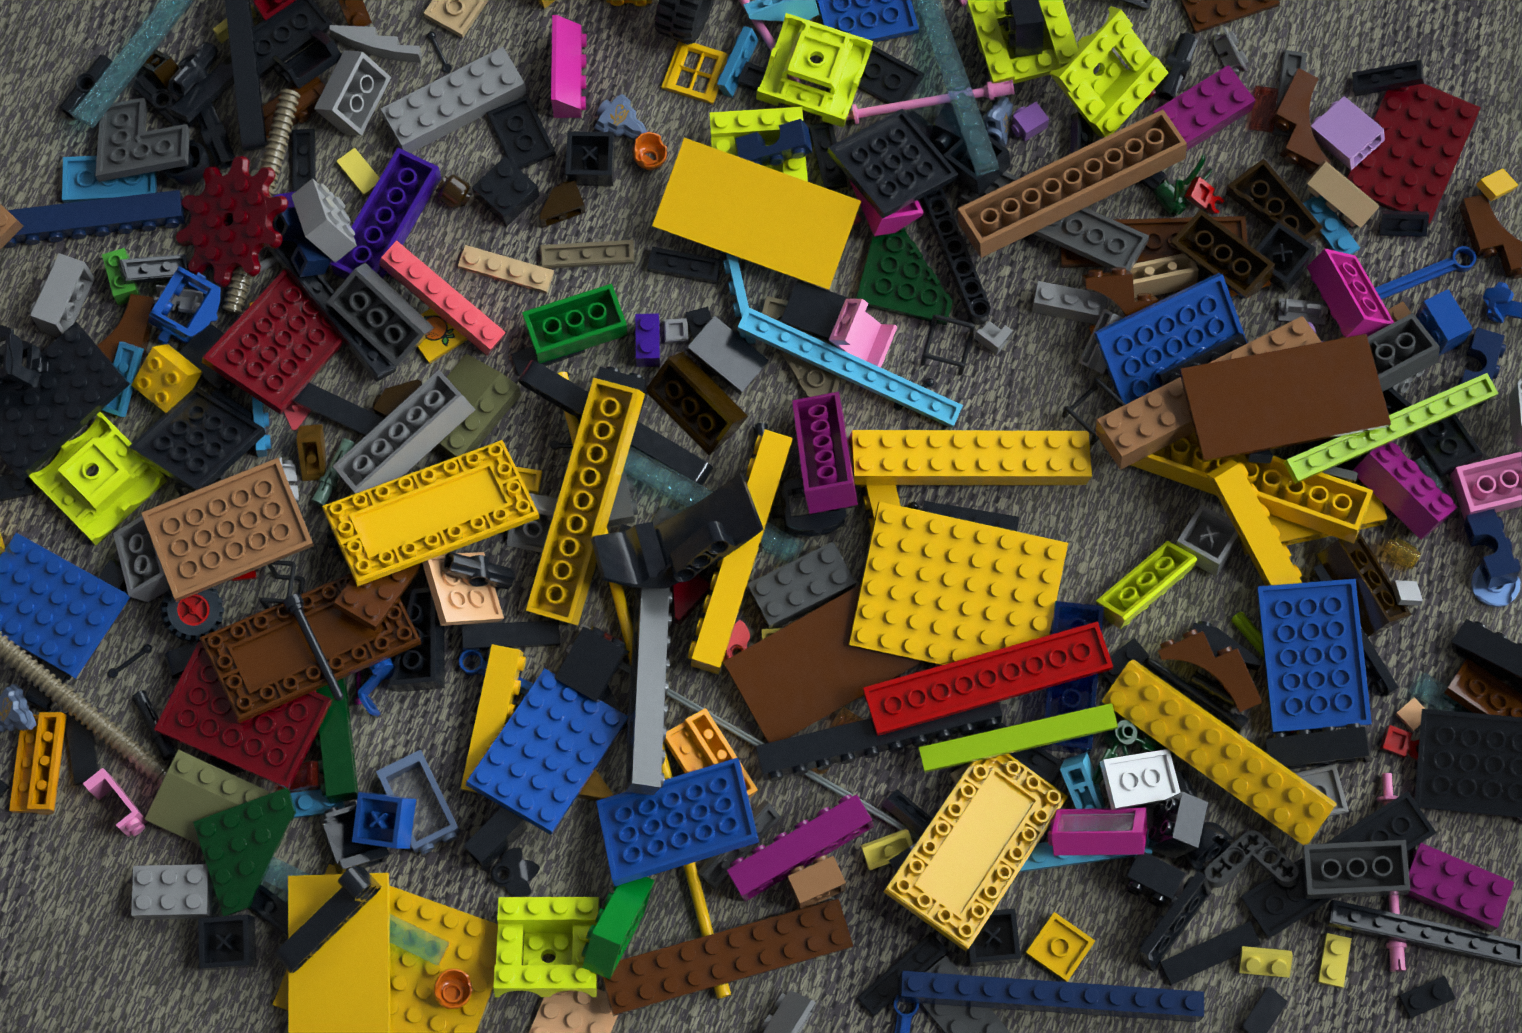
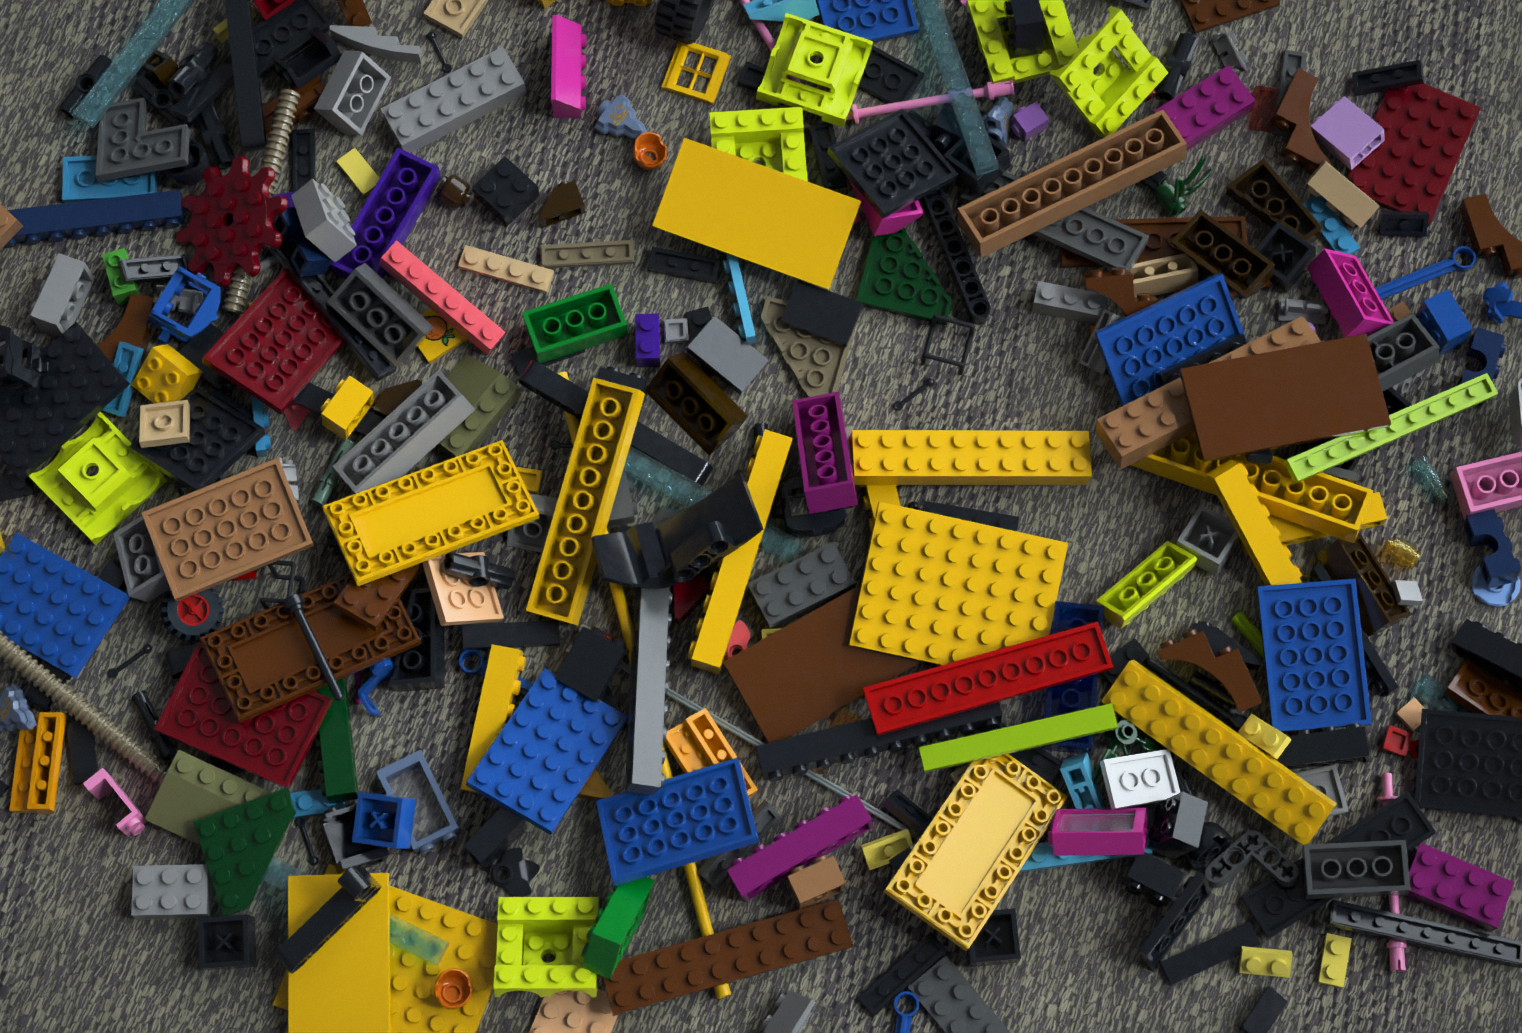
(164, 423): none -> tan plate
(271, 908): black tile -> none
(300, 822): none -> black hinge
(305, 778): clear red tile -> none
(311, 451): pearl gold slope -> none
(347, 407): none -> yellow brick
(521, 133): black tile -> none
(590, 158): black brick -> none
(742, 52): dark azure plate -> none
(792, 143): dark blue arch -> none
(849, 367): medium azure plate -> none
(862, 334): bright pink panel -> none
(993, 337): light grey panel -> none
(1051, 996): dark blue brick -> none
(1060, 947): yellow plate -> none
(1069, 410): black piece -> none
(1080, 133): black plate -> none
(1201, 195): red plate -> none
(1264, 736): none -> light yellow plate
(1405, 489): magenta brick -> none
(1427, 997): black plate -> none
(1447, 445): black tile -> none
(1496, 184): yellow tile -> none

